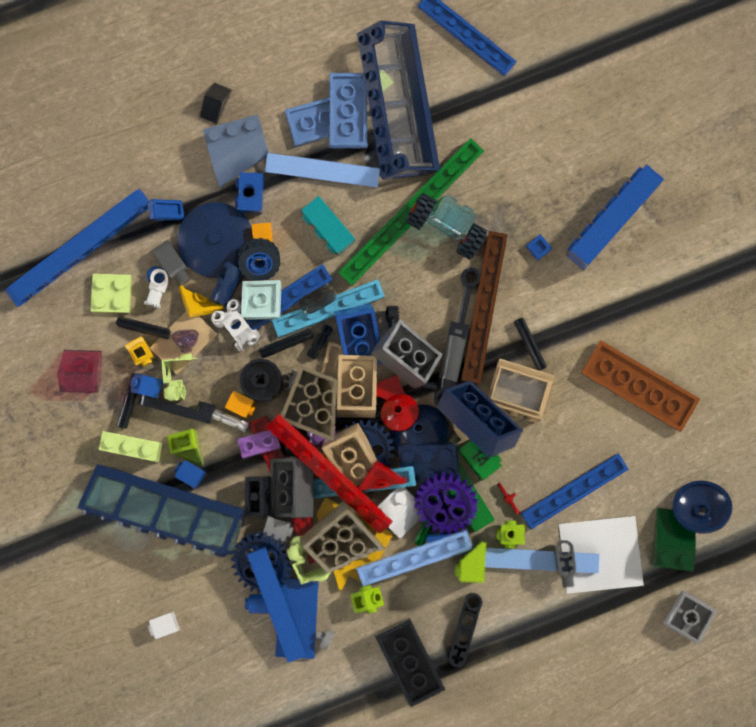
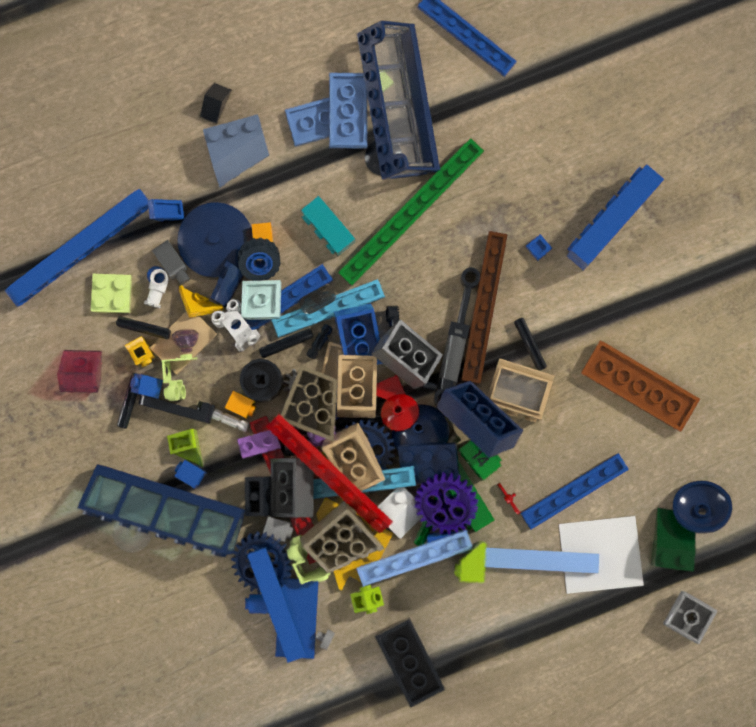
(130, 446): yellowish green brick -> none
(163, 625): white brick -> none
(252, 204): blue brick -> none
(322, 169): light blue tile -> none
(380, 477): red tile -> none
(451, 219): brick -> none
(468, 630): black beam -> none
(518, 534): lime brick -> none
(567, 579): dark grey piece -> none

